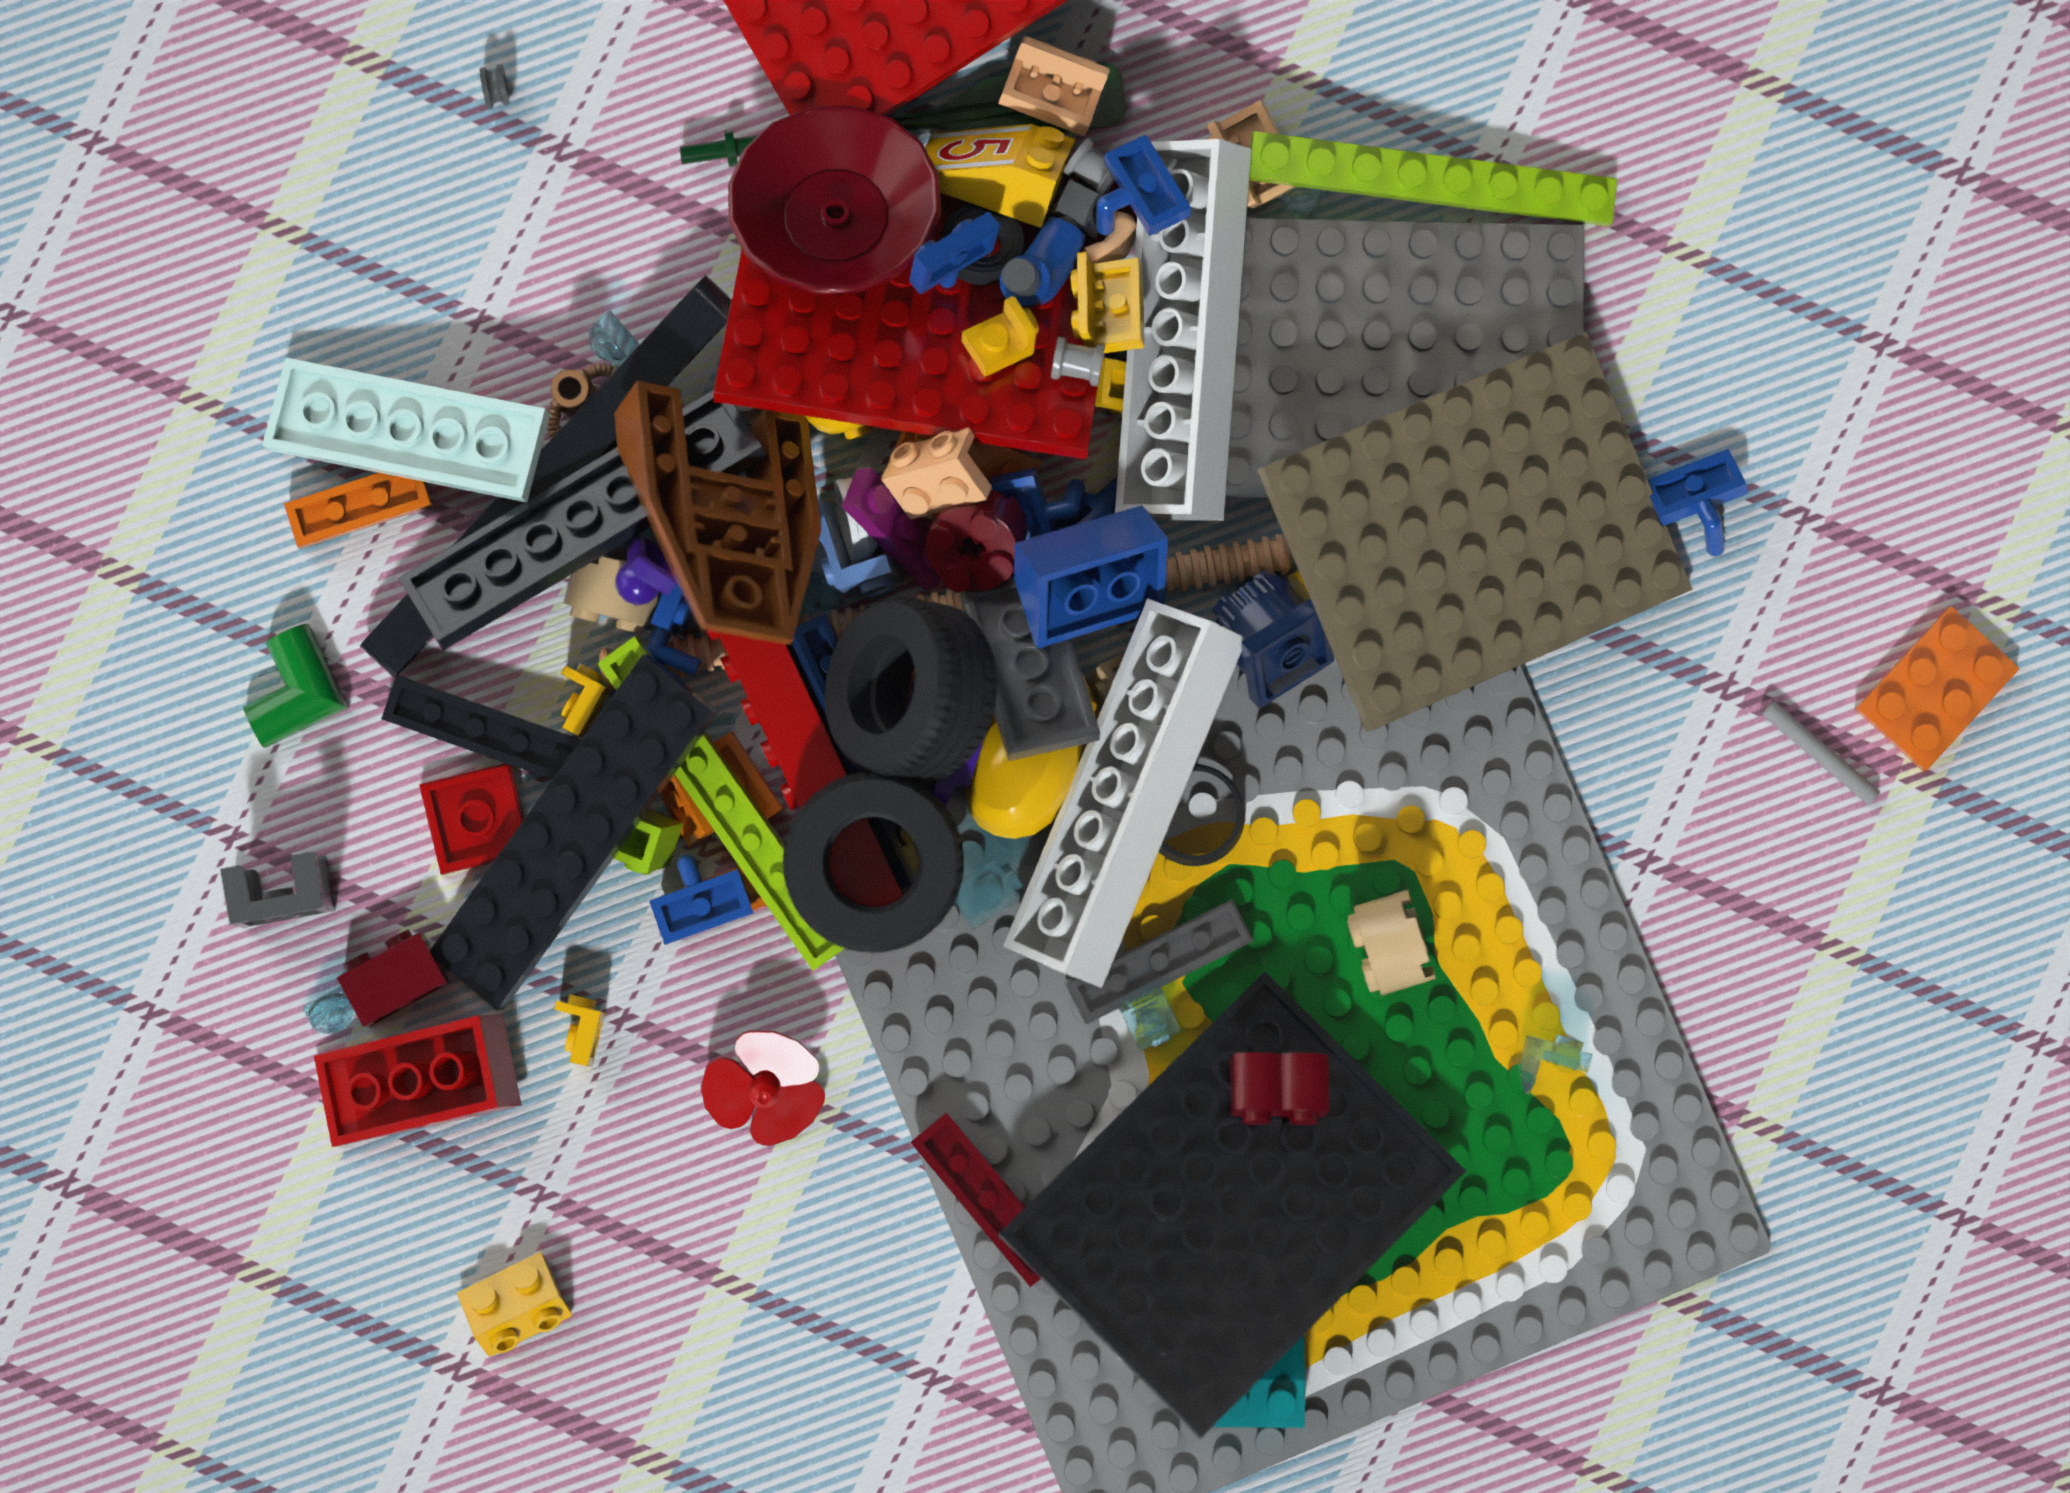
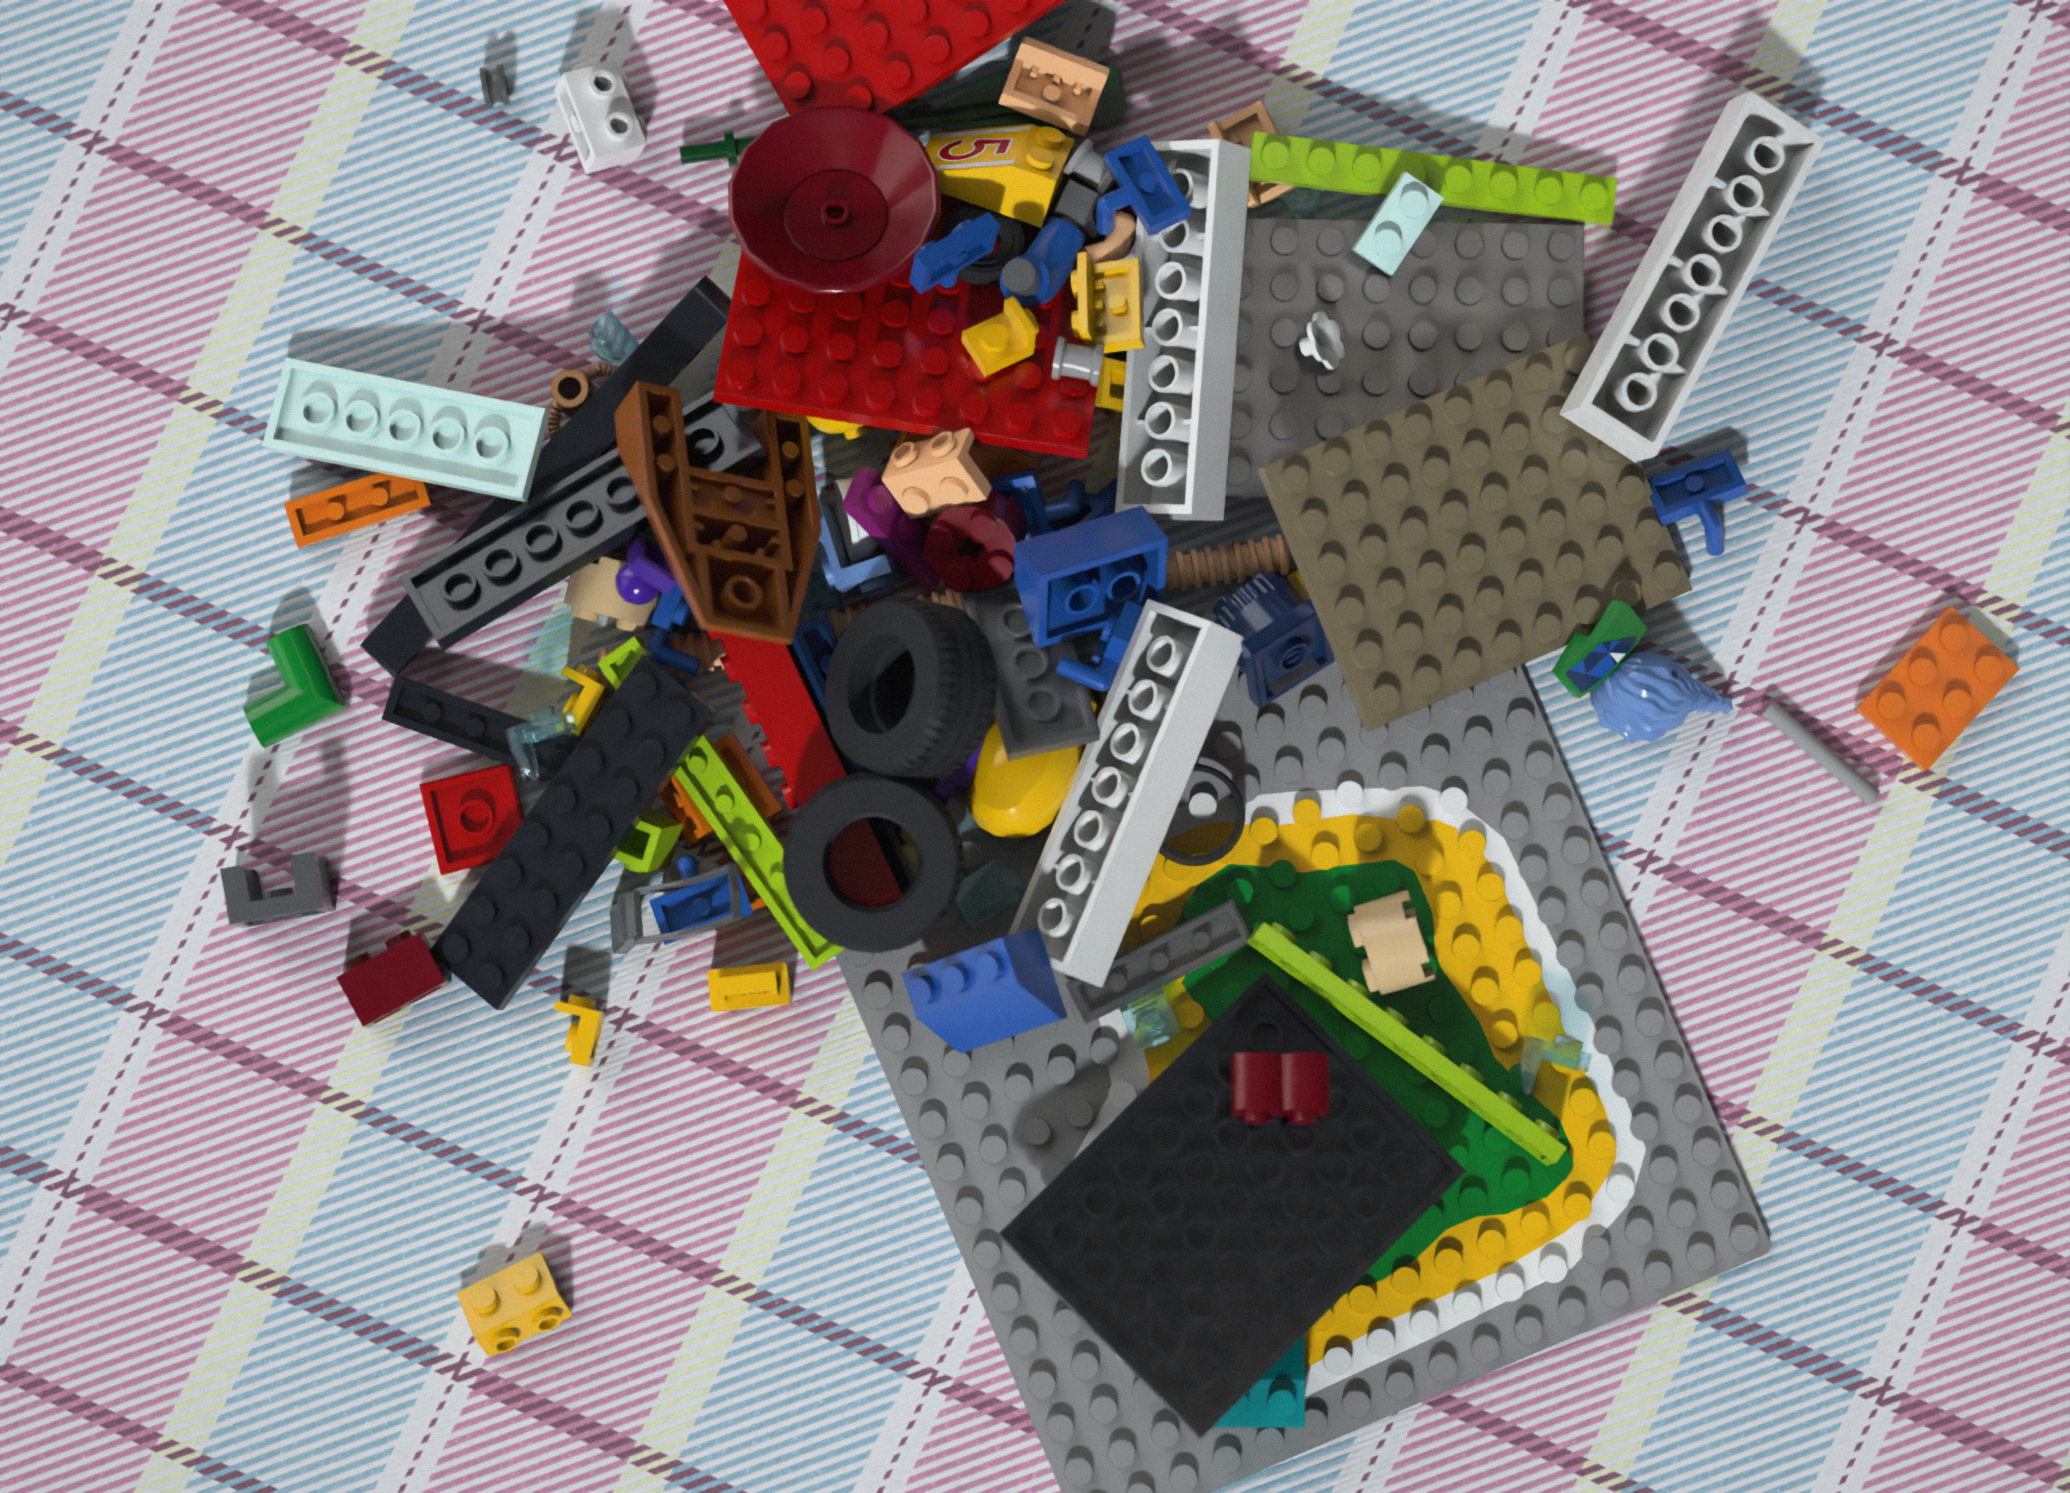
(330, 1012): clear light blue plate -> none
(418, 1079): red slope -> none
(543, 725): none -> clear light blue plate
(601, 116): none -> white brick
(627, 914): none -> dark grey piece
(749, 987): none -> yellow piece
(778, 1084): red piece -> none
(973, 1184): dark red plate -> none
(987, 991): none -> blue slope
(1107, 653): none -> blue plate
(1323, 341): none -> white plant
(1397, 223): none -> light aqua plate
(1423, 1054): none -> lime plate
(1593, 658): none -> green slope
(1652, 697): none -> medium blue hair
(1692, 277): none -> white brick

